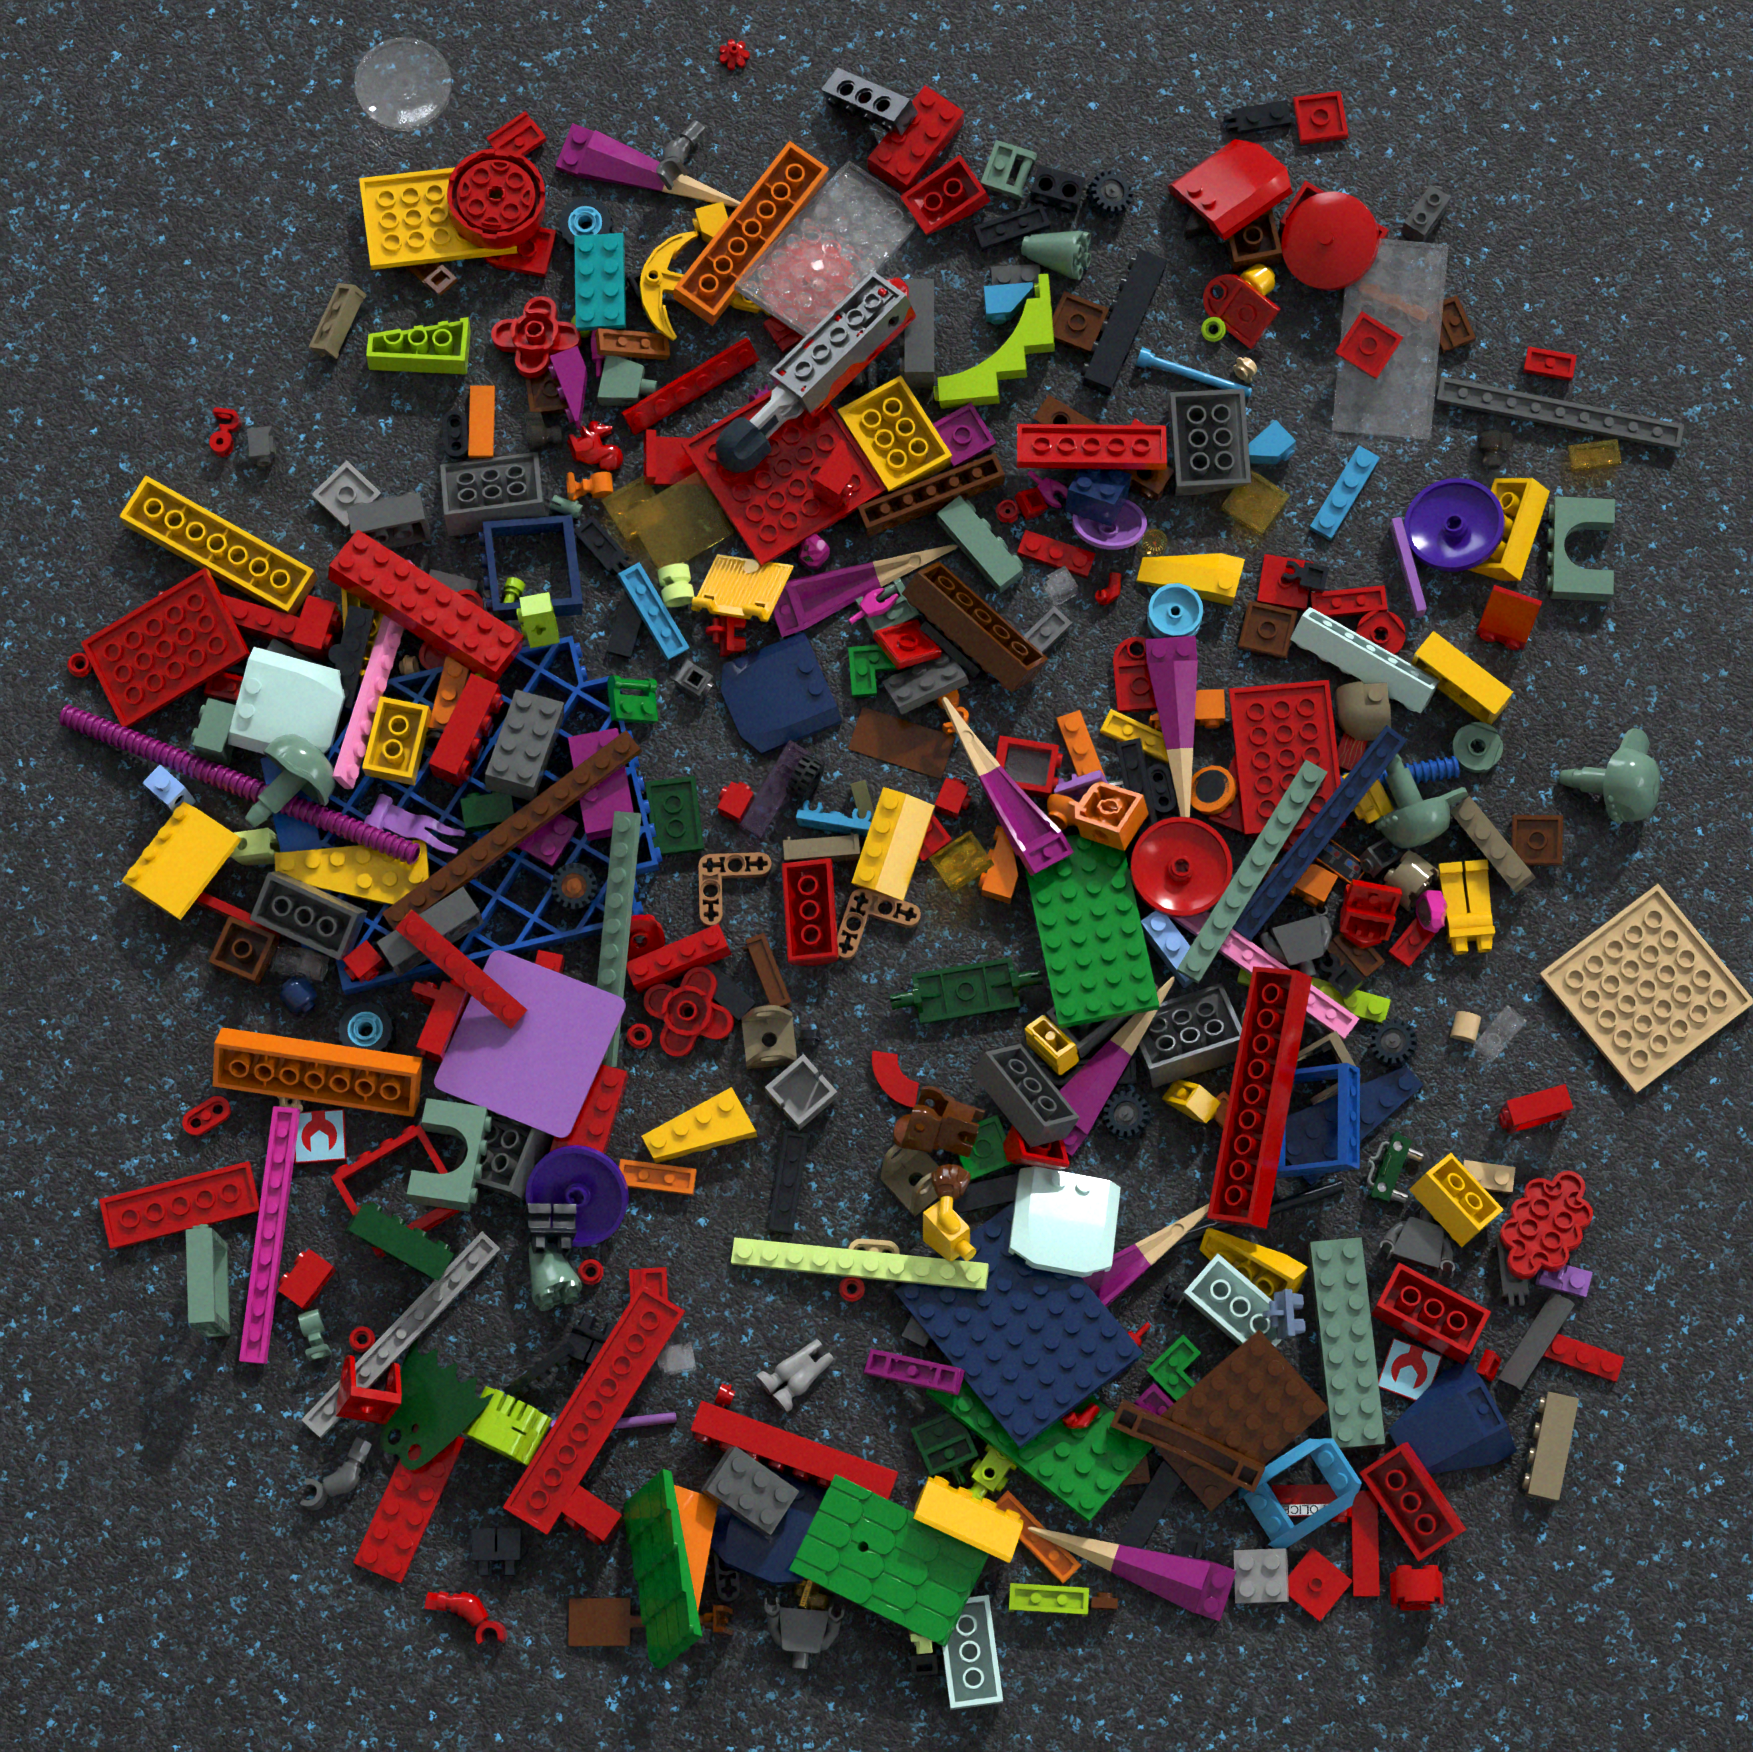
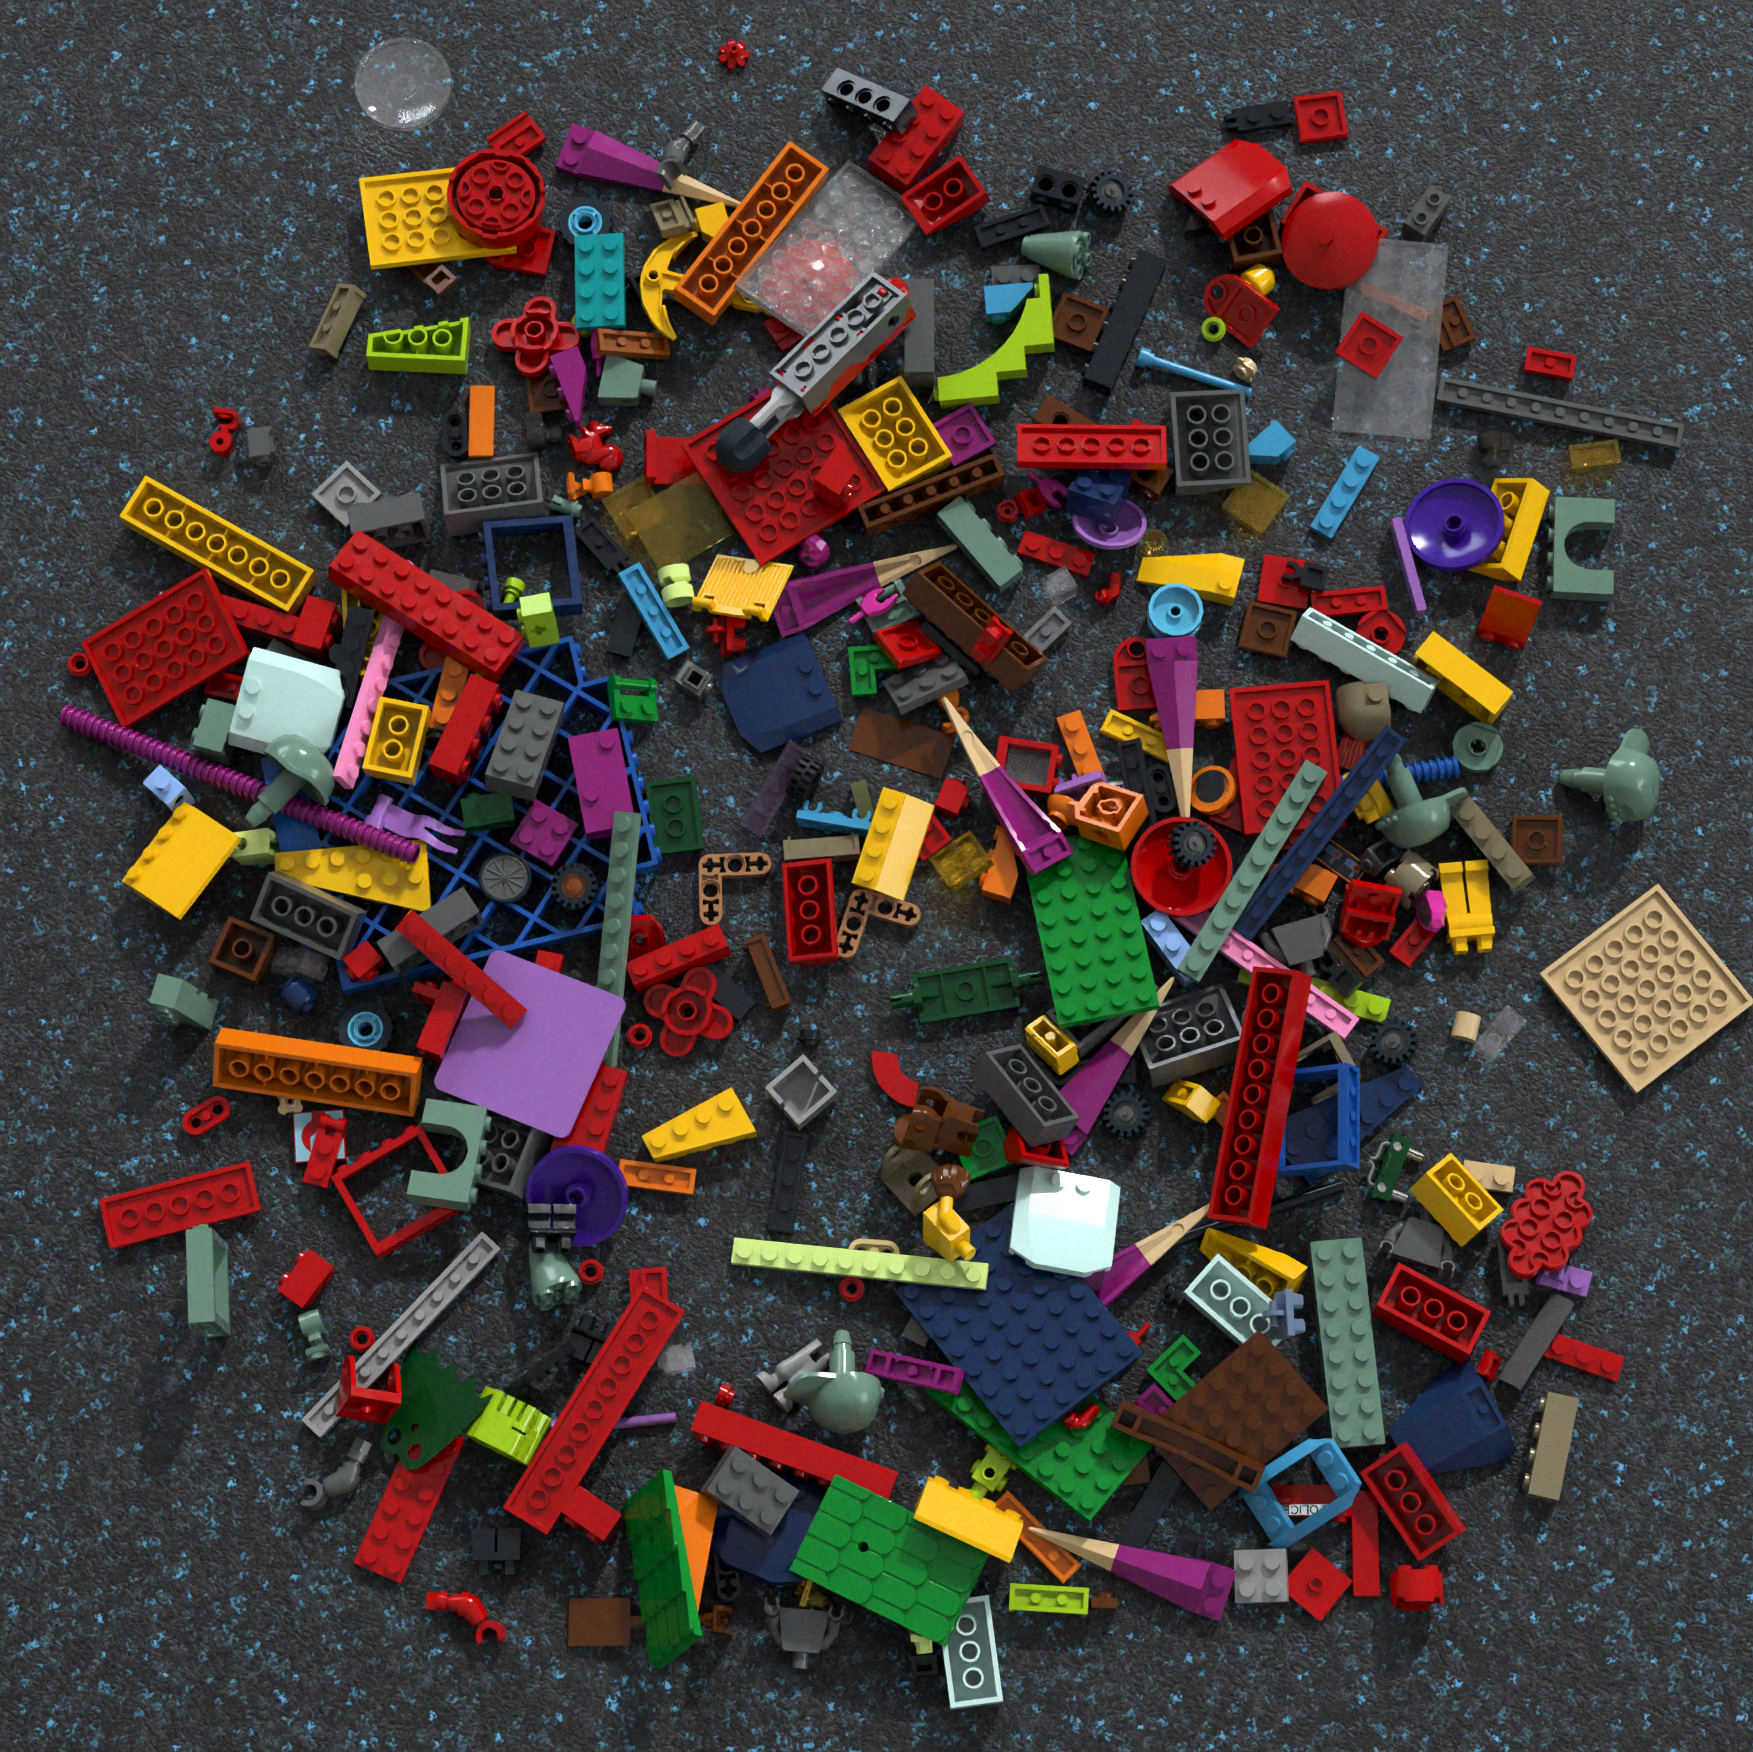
(179, 1003): none -> sand green wedge
(226, 910): red tile -> none
(269, 1235): dark pink plate -> none
(325, 1152): none -> red plate
(400, 1241): dark green wedge -> none
(409, 665): tan plate -> none
(505, 878): none -> dark grey wheel
(516, 828): reddish brown plate -> none
(672, 217): none -> dark tan plate
(690, 386): red plate -> none
(735, 801): red brick -> none
(765, 1021): dark tan hose -> none
(842, 1398): none -> sand green piece
(944, 1446): dark green plate -> none
(992, 634): none -> red hips
(1000, 168): sand green plate -> none
(1191, 844): none -> black wheel
(1408, 1370): tile -> none
(1535, 1109): red window -> none

